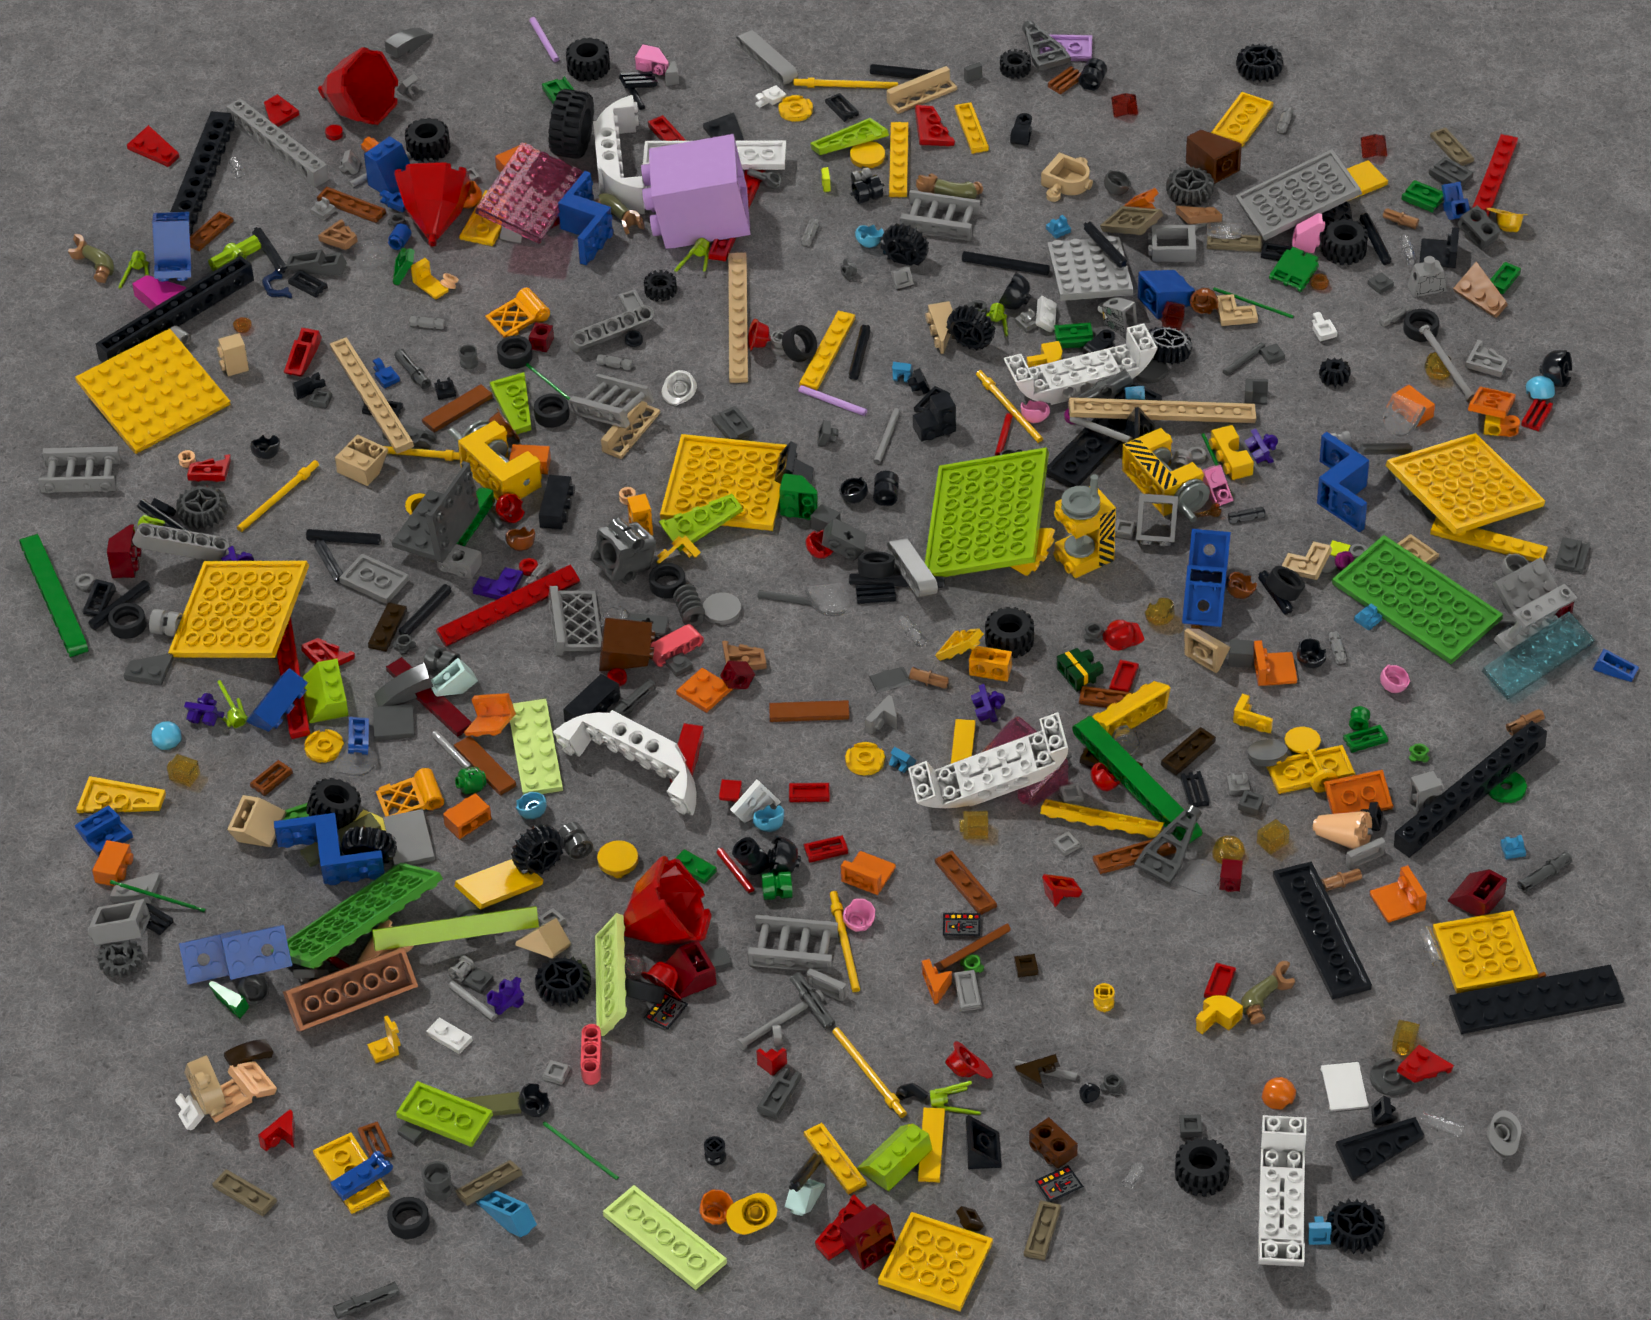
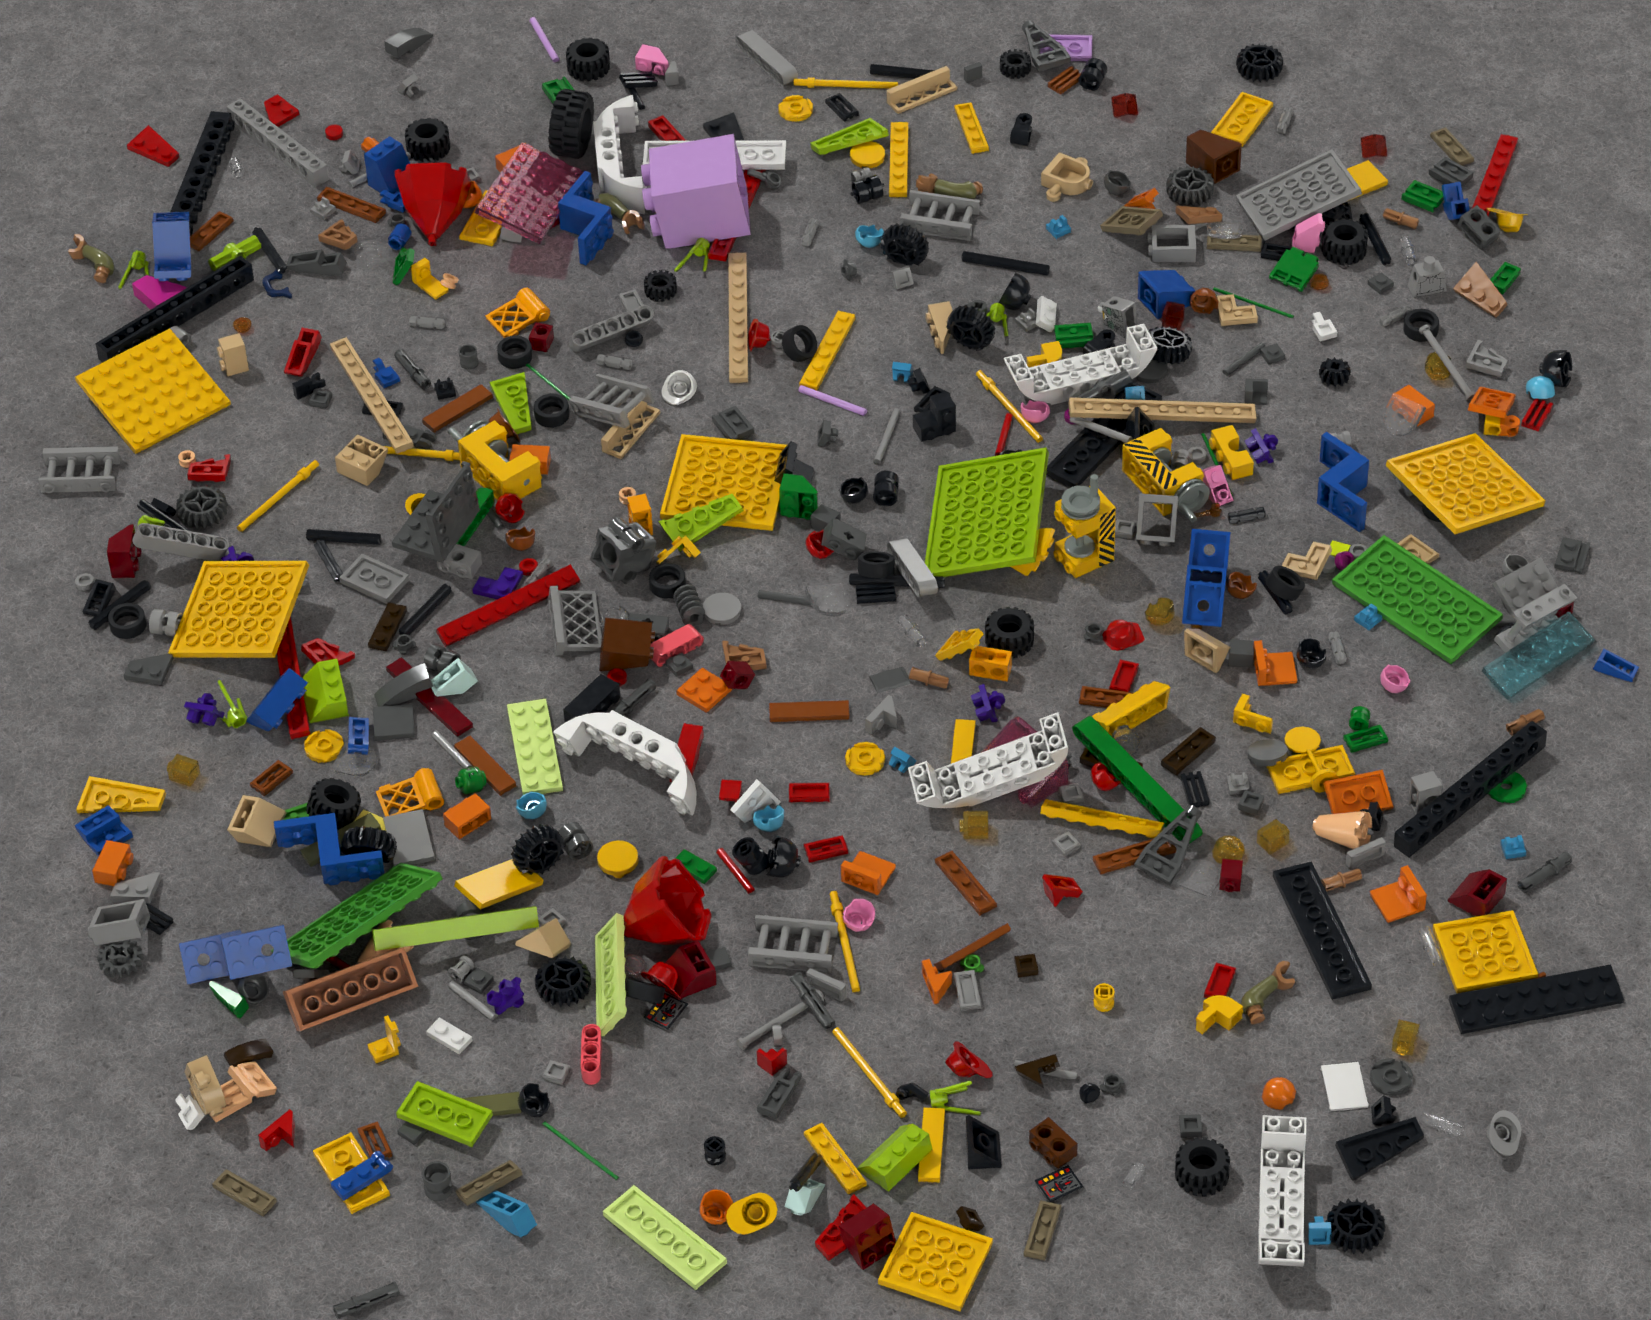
(53, 595): green beam -> none
(157, 896): green piece -> none
(166, 735): medium azure hair -> none
(264, 447): black hair -> none
(305, 285): black tile -> none
(361, 87): red piece -> none
(408, 1231): black tyre -> none
(493, 714): orange bracket -> none
(556, 501): black brick -> none
(772, 95): white plate -> none
(777, 885): green wheel -> none
(825, 179): neon yellow tile -> none
(859, 352): black axle -> none
(930, 127): red wing -> none
(961, 924): piece -> none
(1077, 668): dark green hips -> none
(1087, 271): light grey plate -> none
(1105, 244): black axle -> none
(1384, 448): dark grey axle -> none
(1419, 753): bright green plate -> none
(1423, 1065): red wing -> none
(1442, 250): black bracket -> none
(1491, 541): yellow plate -> none

